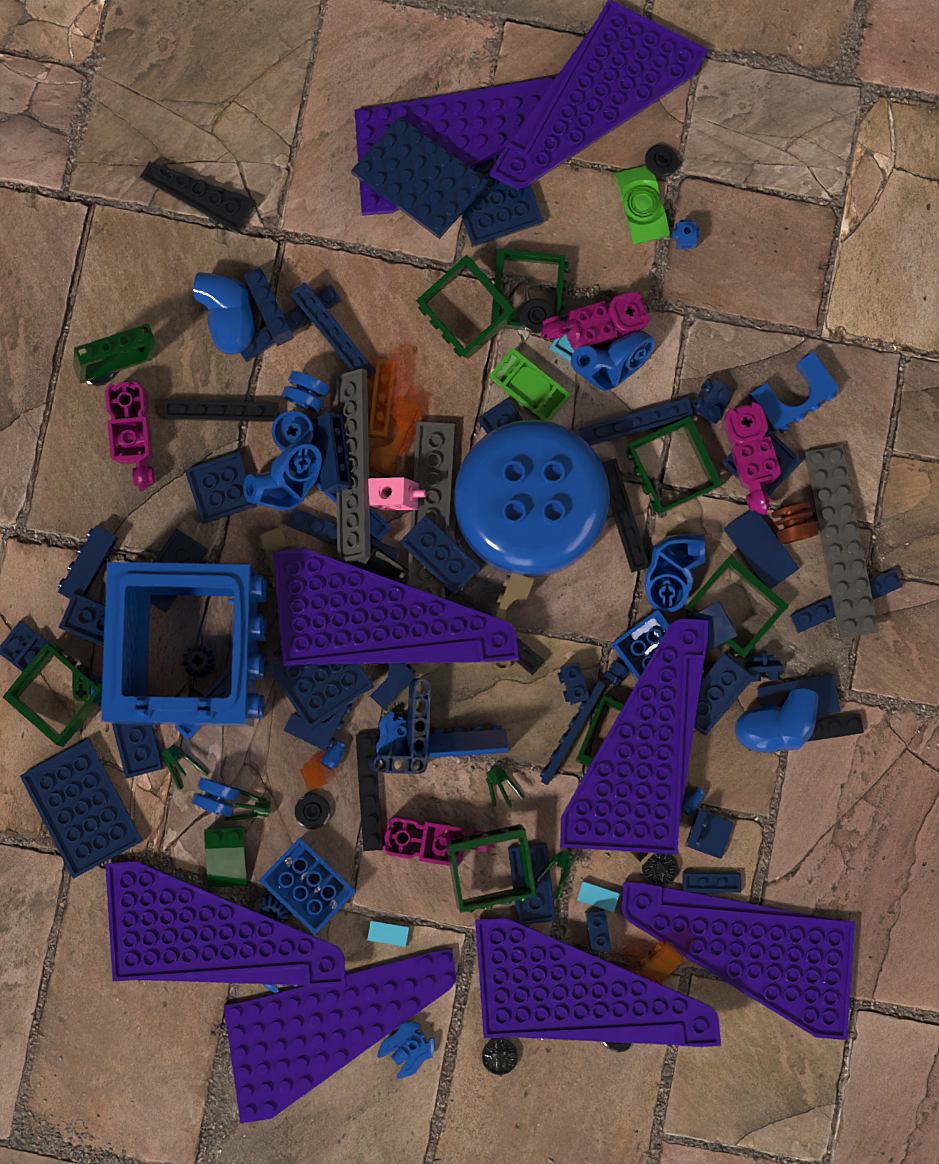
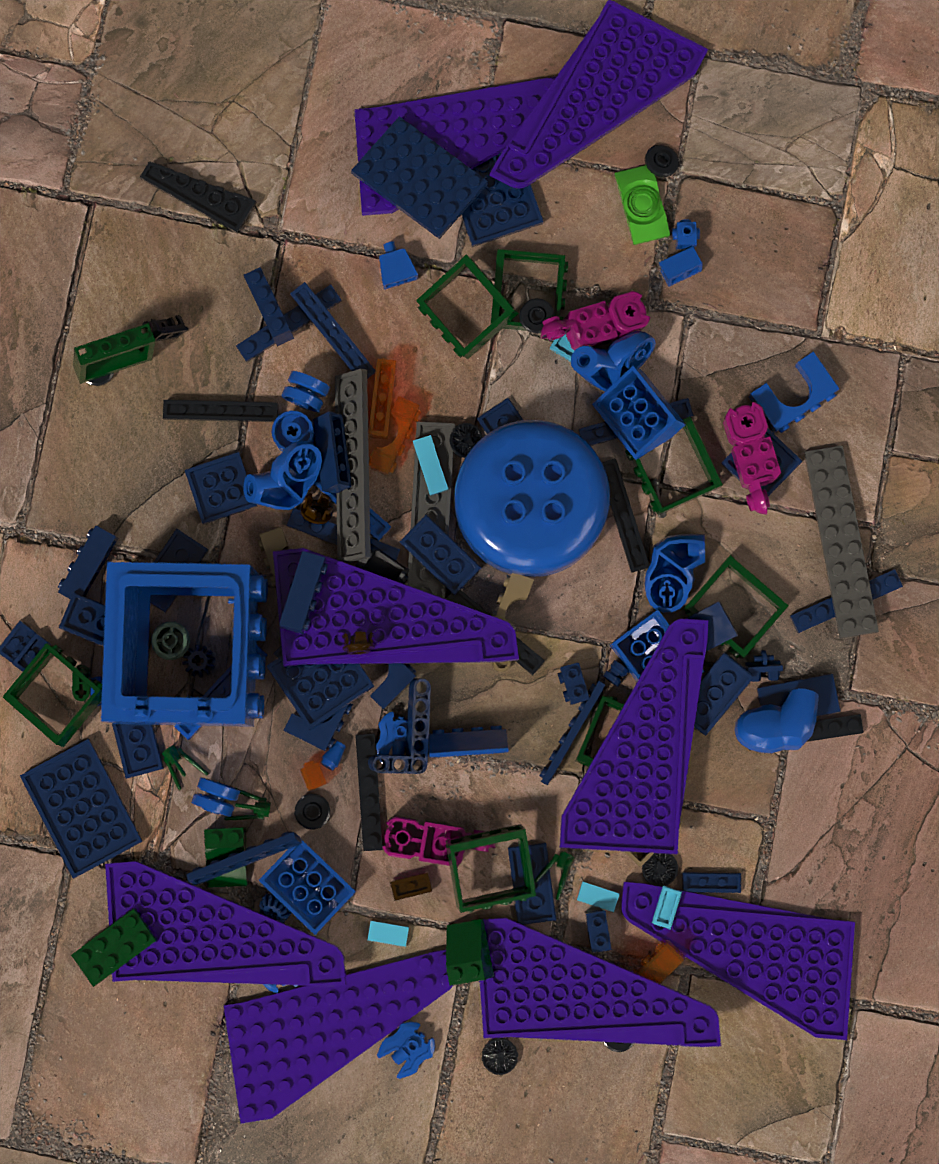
(114, 947): none -> dark green plate
(130, 430): magenta brick -> none
(166, 328): none -> black hinge
(170, 640): none -> sand green cone
(230, 313): blue piece -> none
(239, 860): none -> dark blue plate
(303, 592): none -> dark blue brick
(310, 508): none -> dark brown piece
(358, 643): none -> dark brown piece
(394, 493): bright pink piece -> none
(396, 267): none -> blue torso
(411, 886): none -> dark brown plate
(430, 465): none -> medium azure tile
(463, 438): none -> black wheel
(467, 953): none -> dark green slope
(496, 777): dark green plant -> none
(529, 386): bright green slope -> none
(638, 413): none -> blue slope
(666, 907): none -> medium azure tile
(680, 266): none -> blue hinge
(692, 801): blue cone -> none
(709, 834): dark blue bracket -> none
(712, 400): dark blue bracket -> none
(761, 549): dark blue tile -> none
(794, 523): copper wheel -> none

